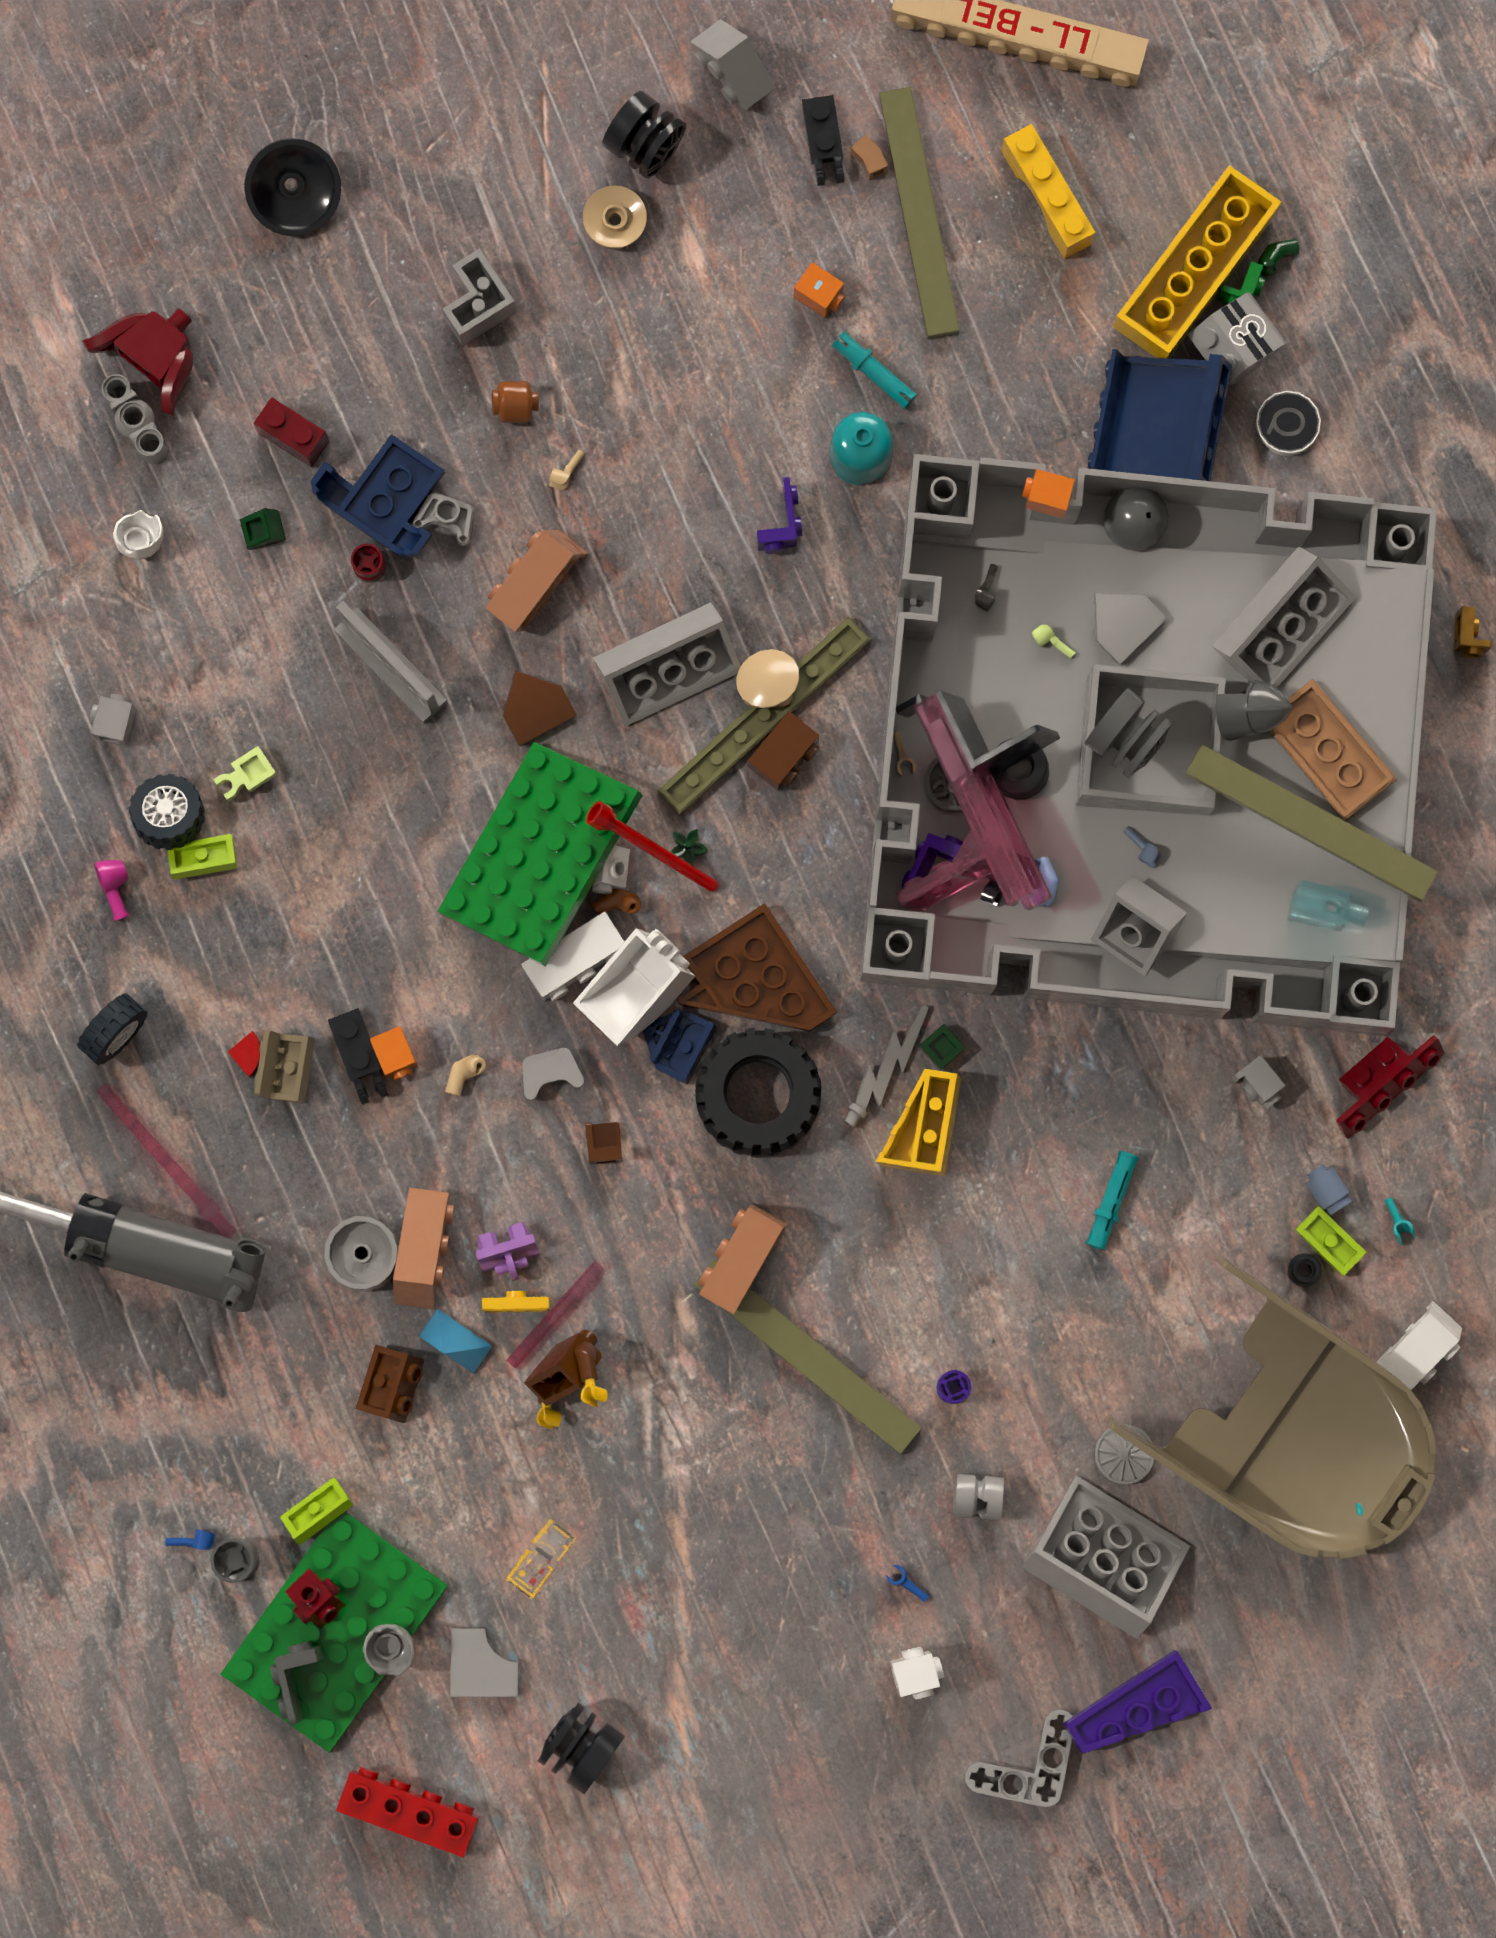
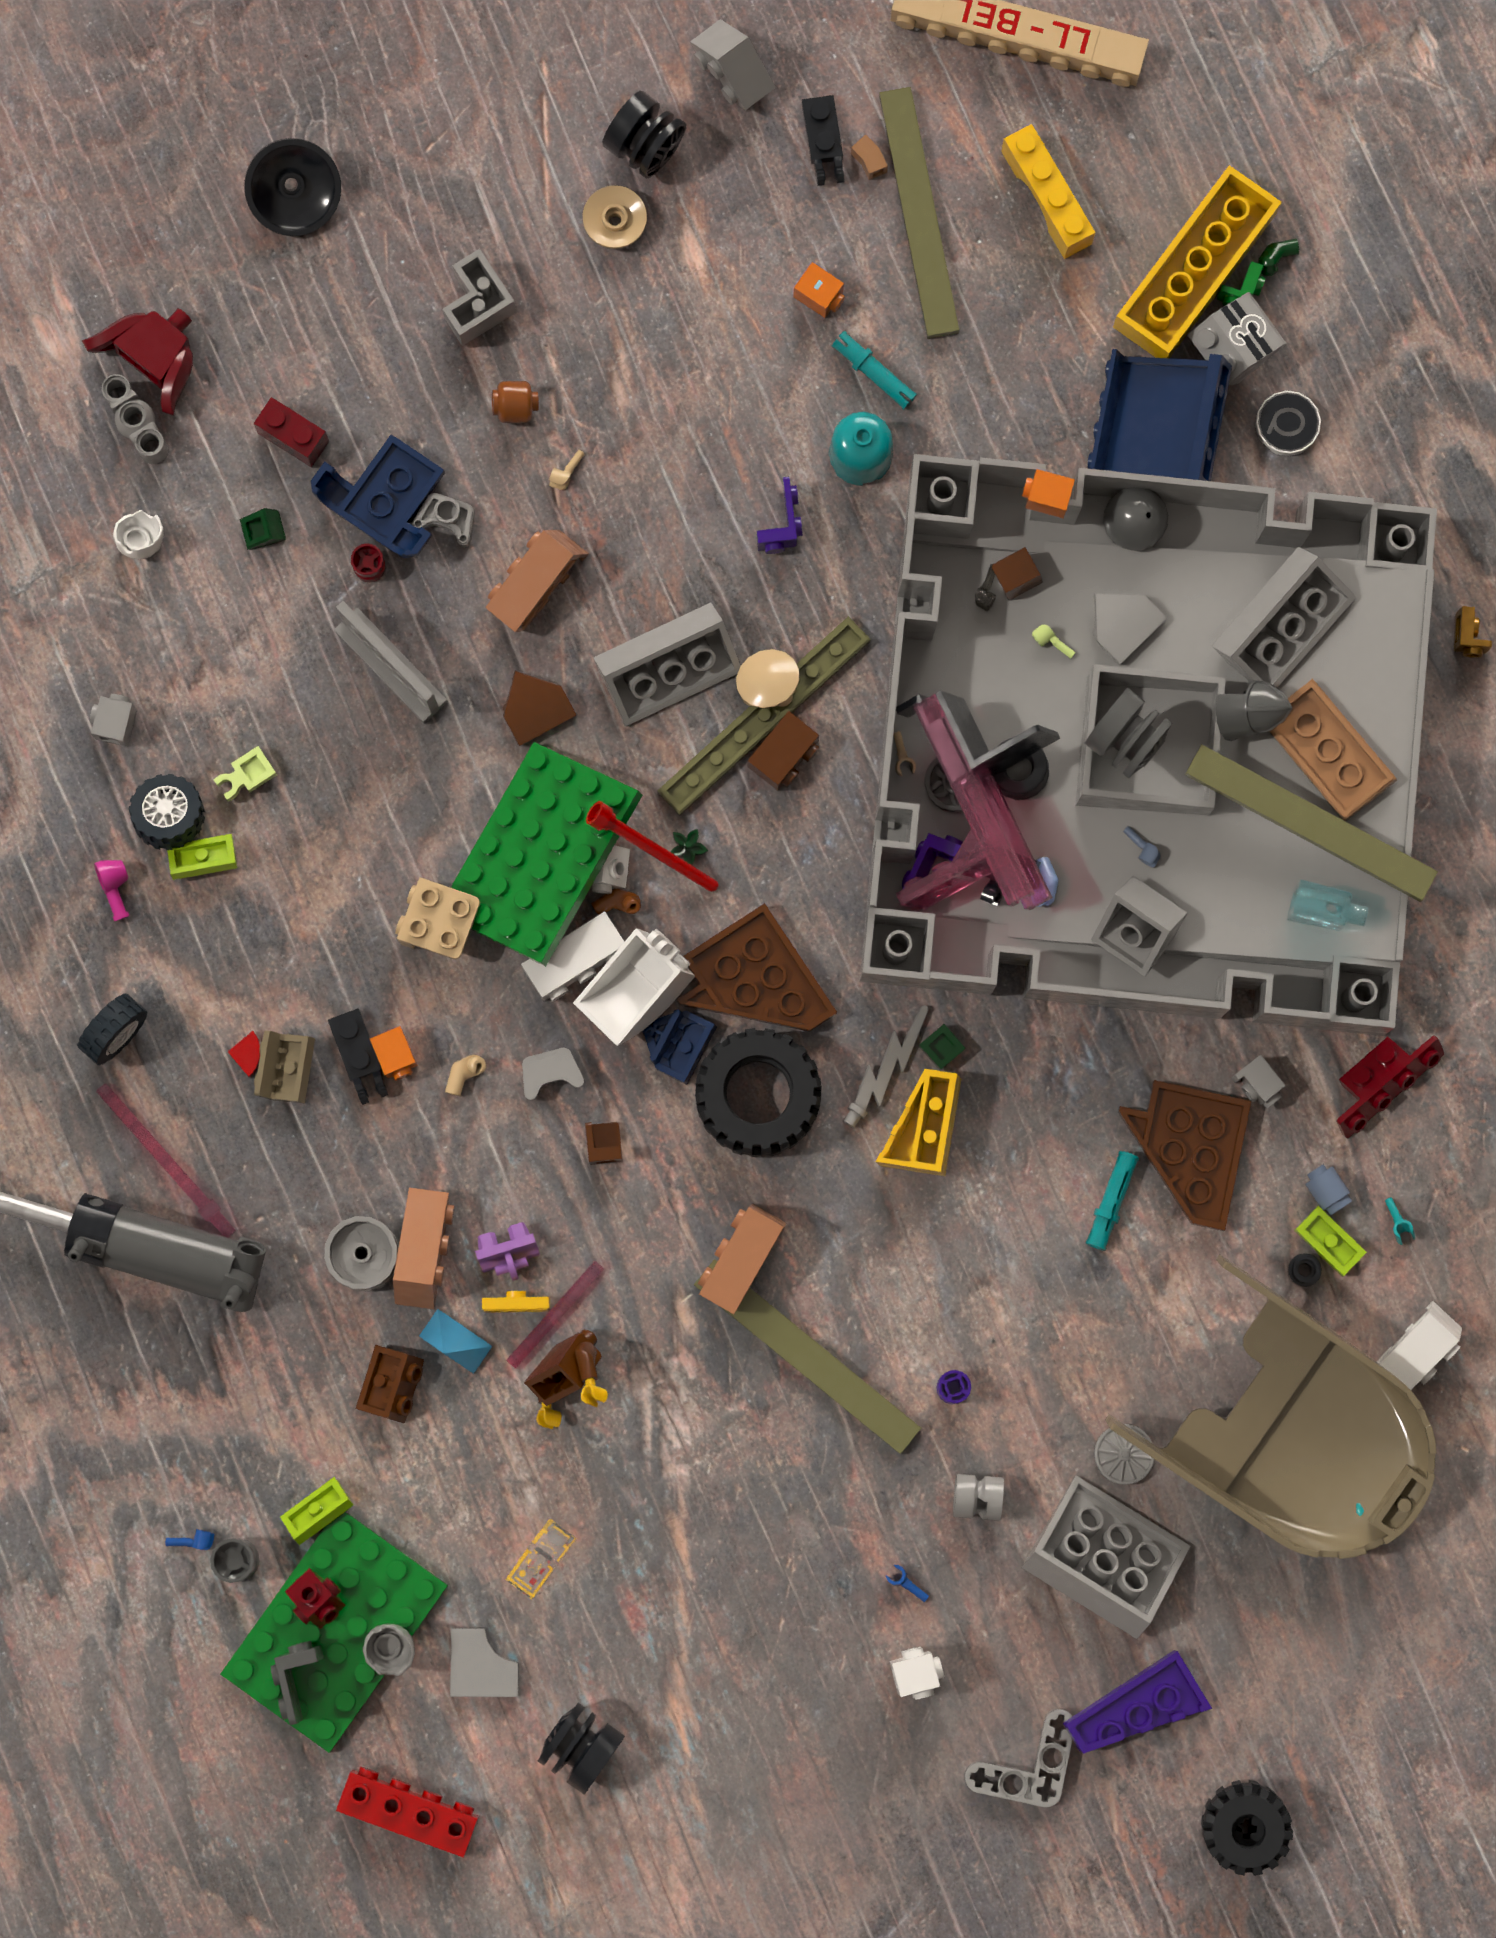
(437, 919): none -> tan bracket
(1017, 573): none -> reddish brown panel
(1194, 1147): none -> reddish brown wing
(1261, 1844): none -> black wheel

